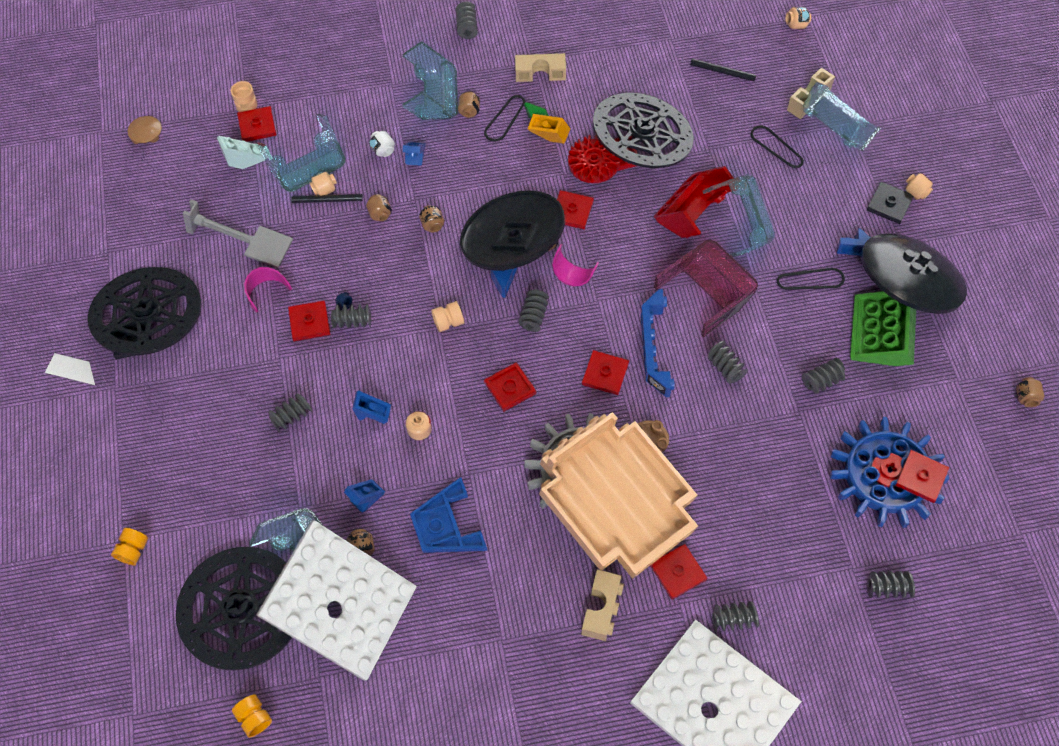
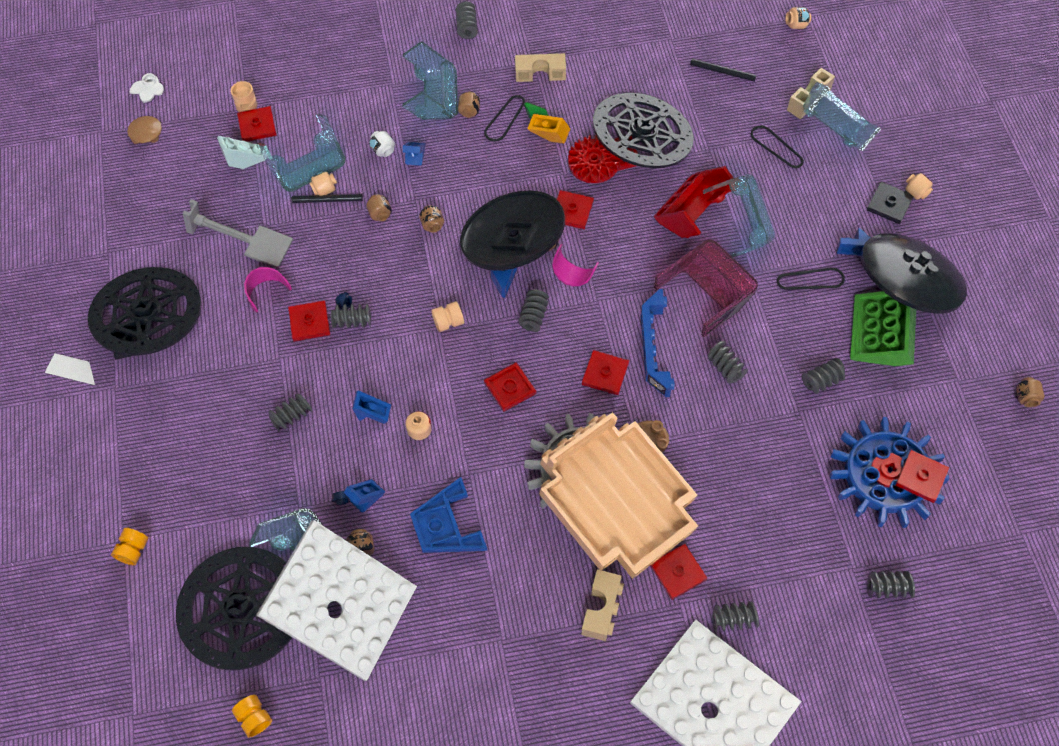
(147, 87): none -> white plate
(340, 498): none -> dark blue plate

